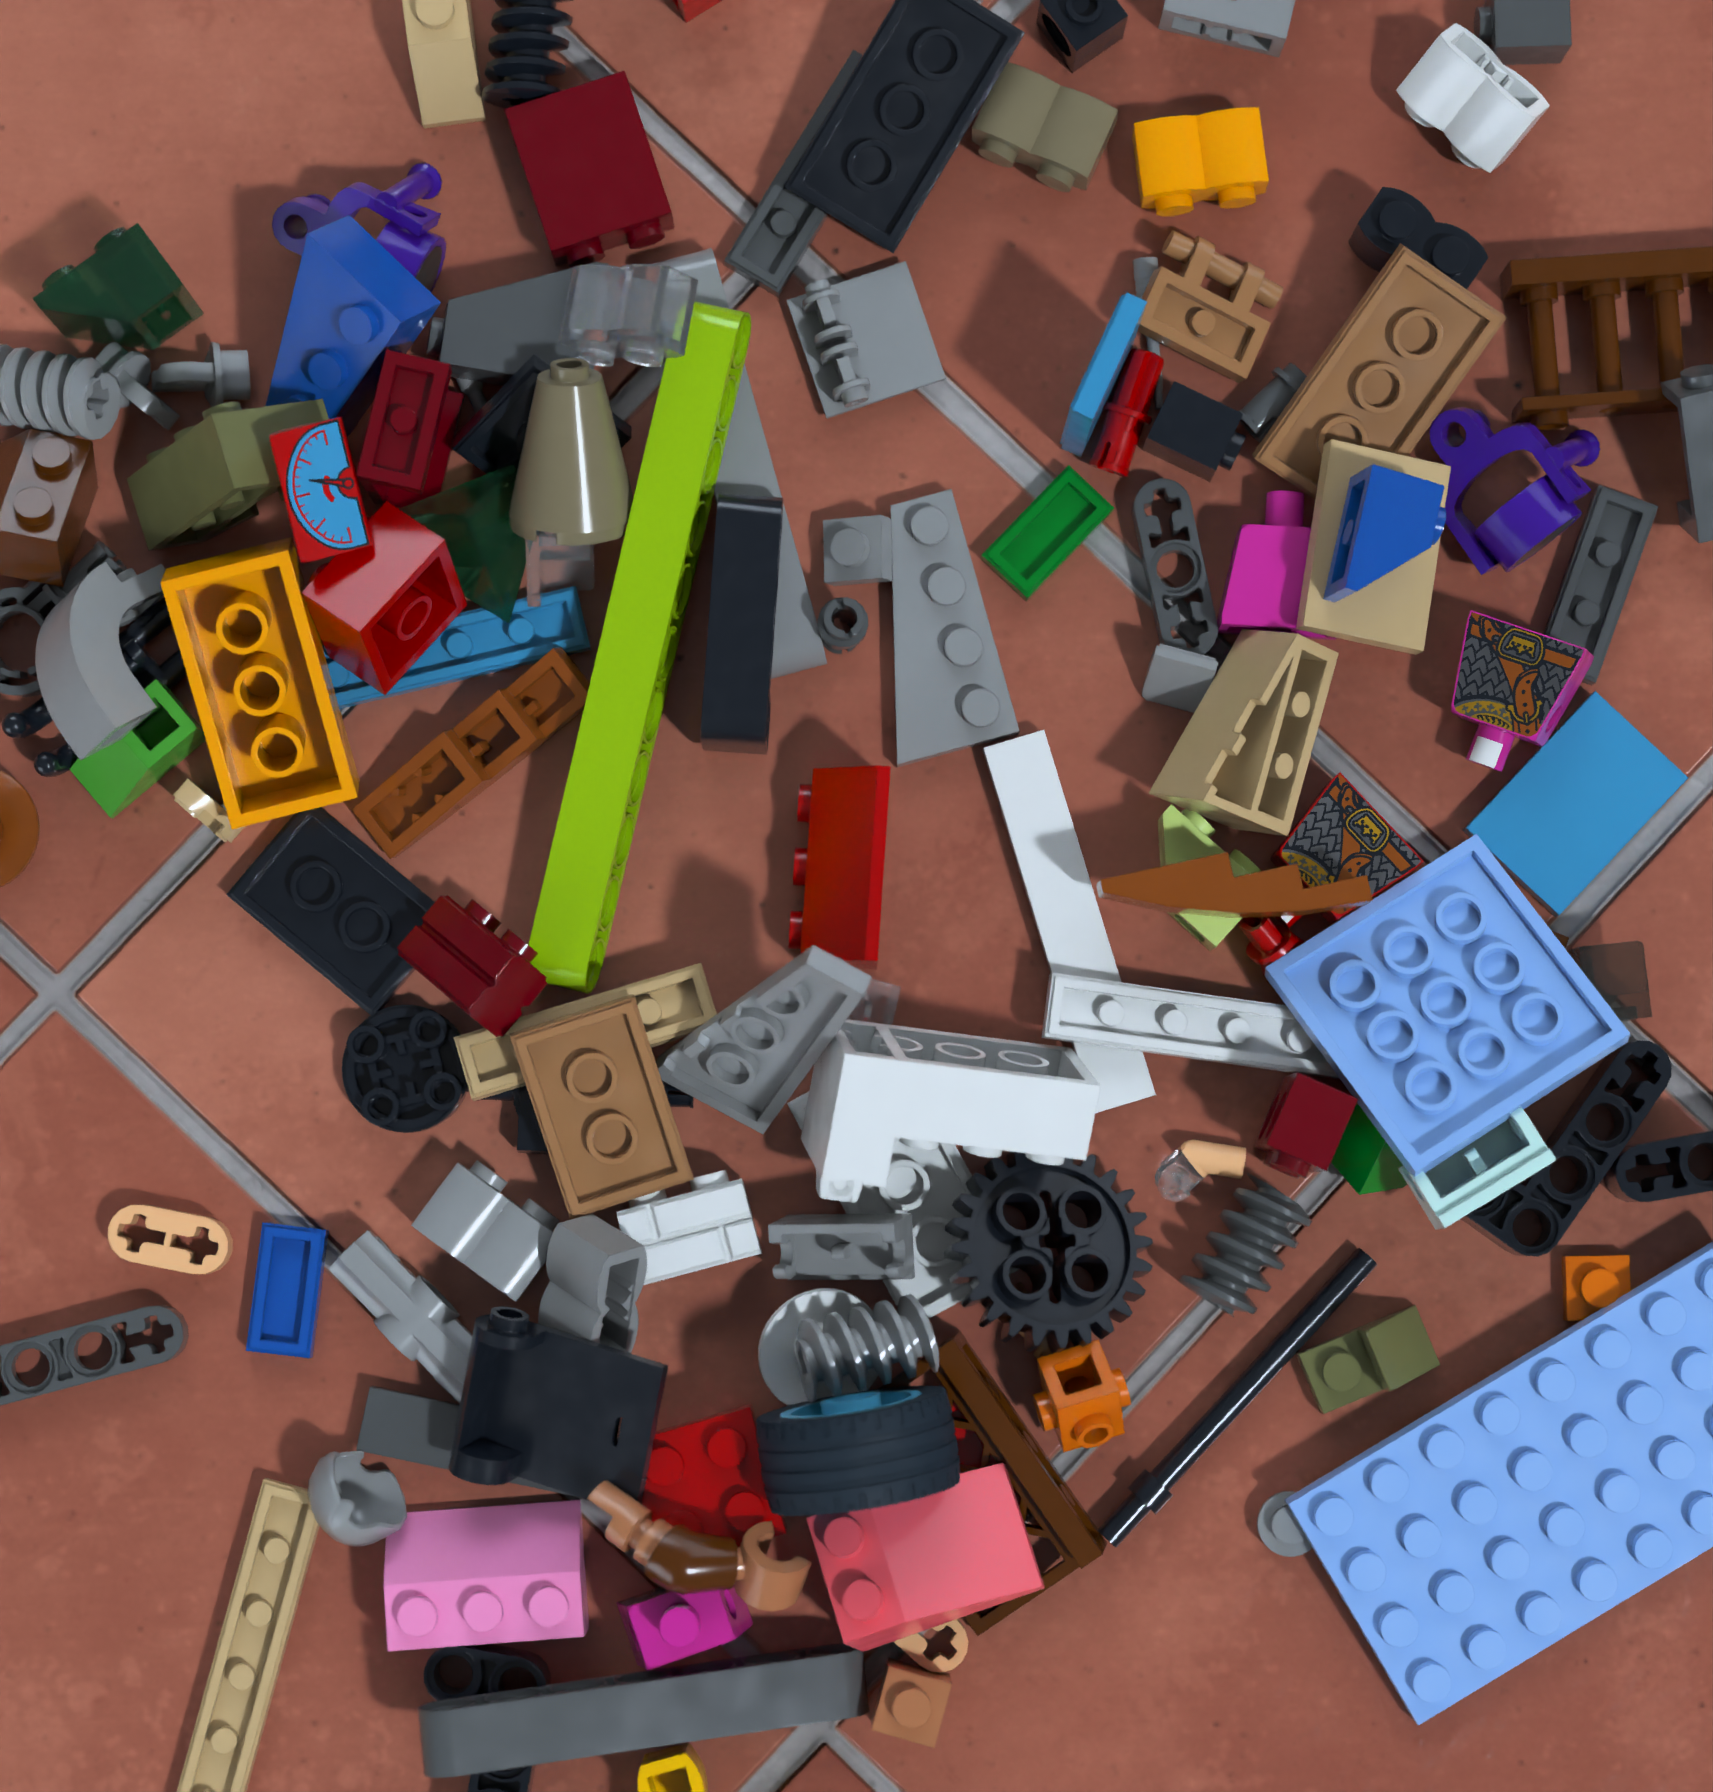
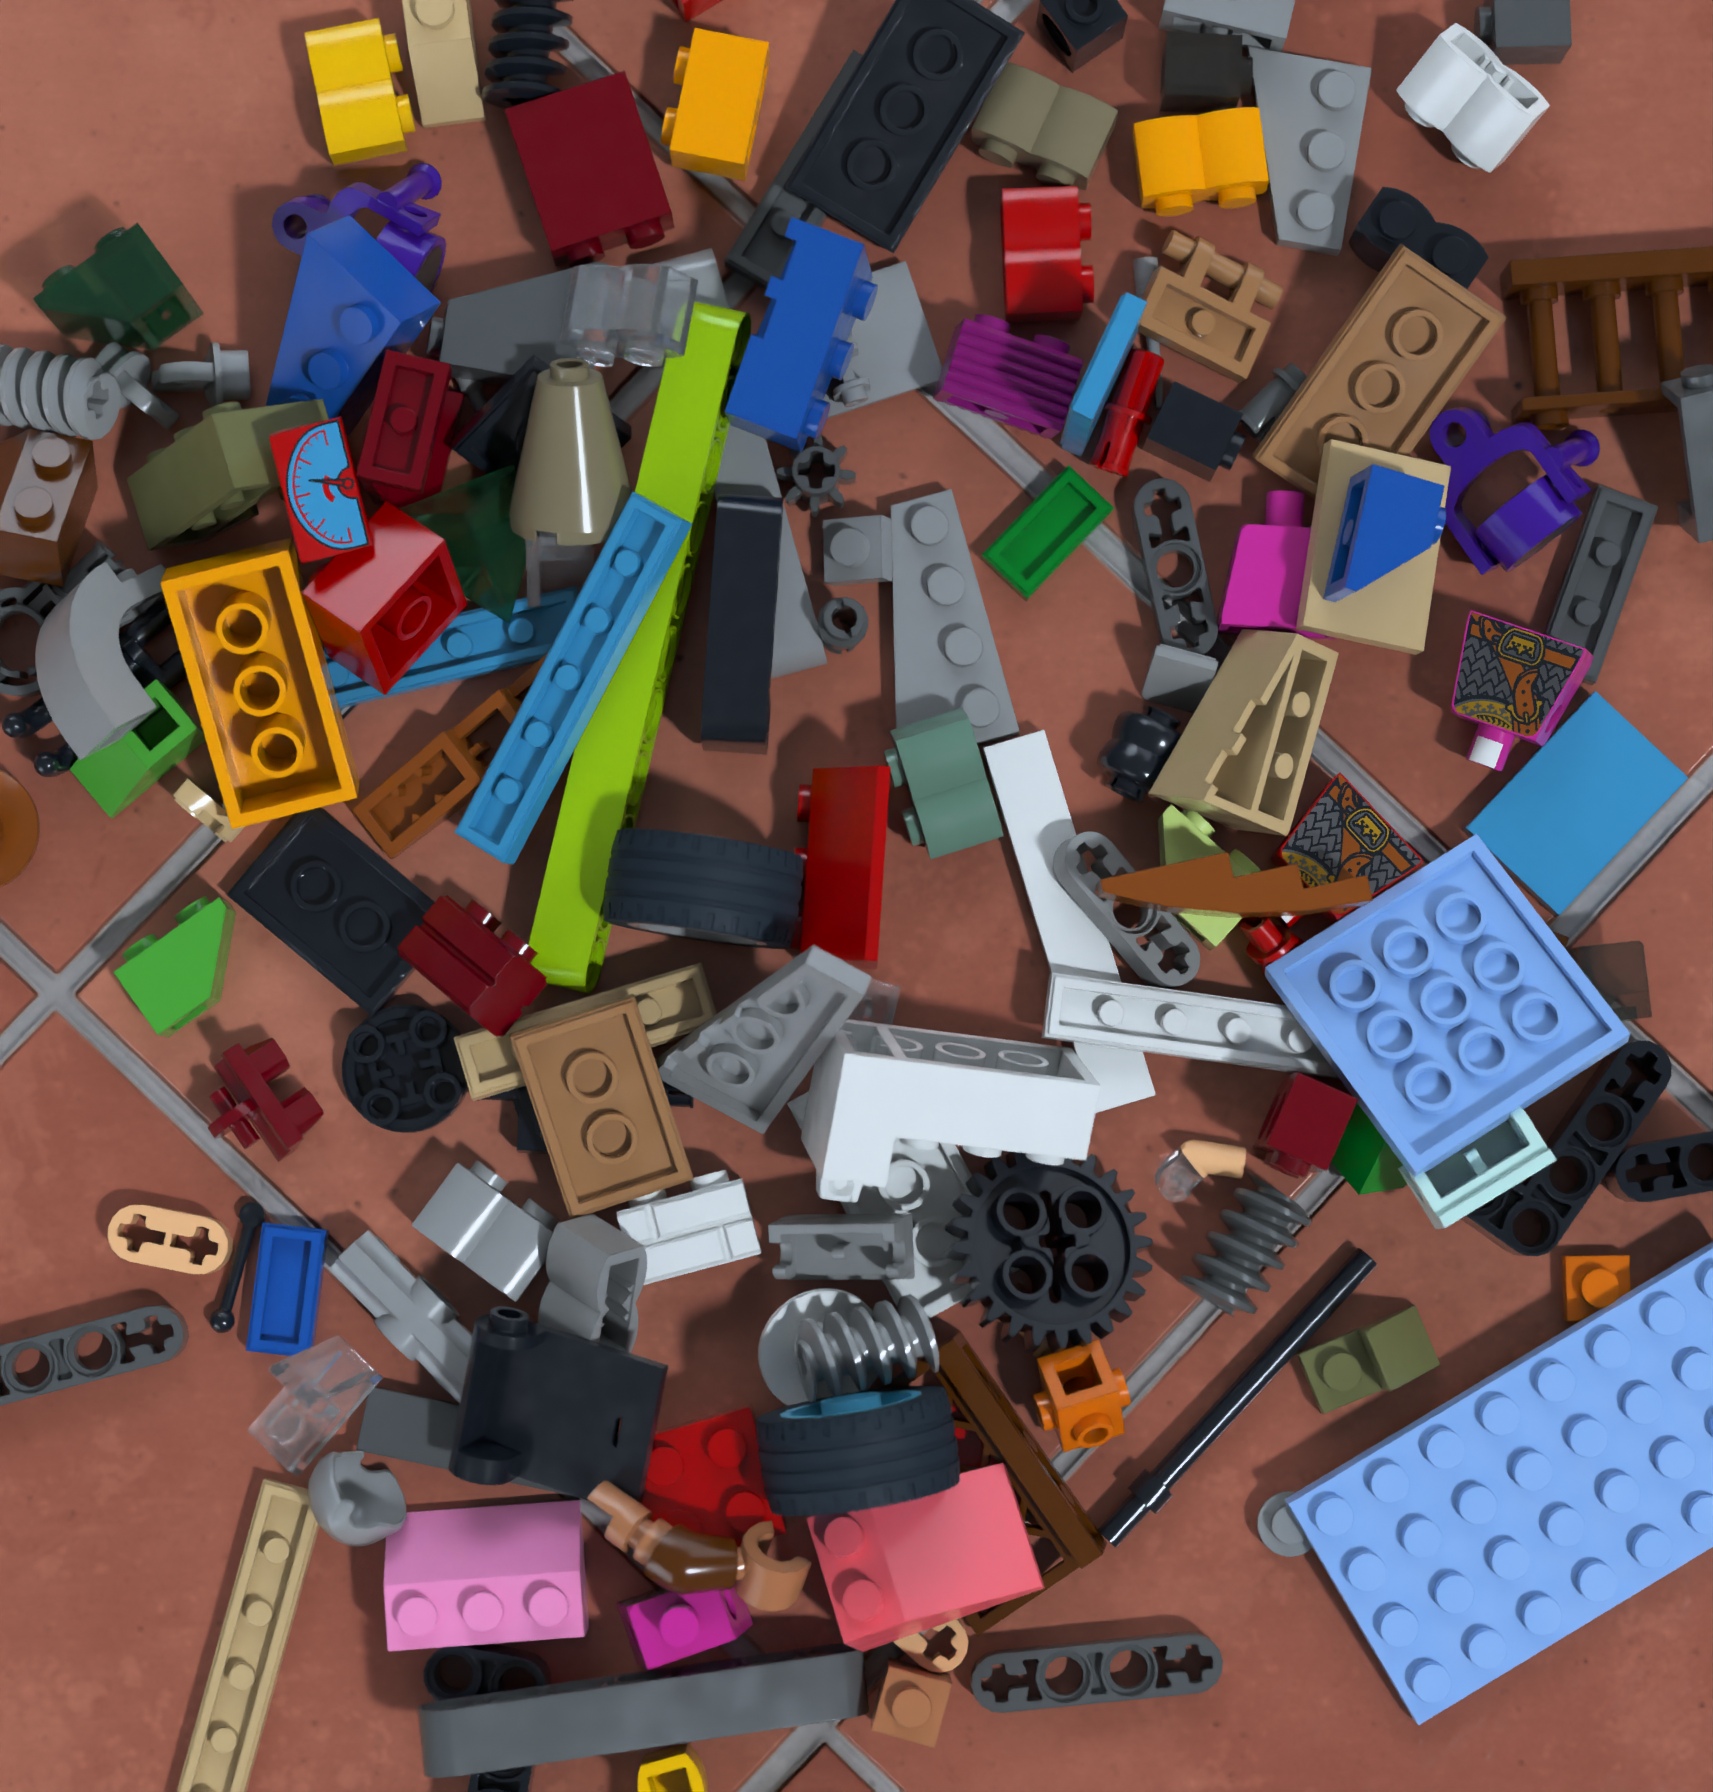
(183, 970): none -> bright green slope
(247, 1077): none -> dark red hips
(251, 1216): none -> black hinge
(317, 1398): none -> clear slope
(357, 91): none -> yellow brick
(573, 678): none -> dark azure tile
(703, 888): none -> black wheel
(718, 103): none -> light orange brick
(802, 337): none -> blue wedge
(830, 485): none -> dark grey gear
(944, 784): none -> sand green brick
(1009, 376): none -> magenta brick
(1044, 255): none -> red brick
(1096, 1679): none -> dark grey beam
(1138, 751): none -> black piece
(1143, 957): none -> light grey beam
(1203, 72): none -> clear smoke brick
(1310, 143): none -> light grey wing

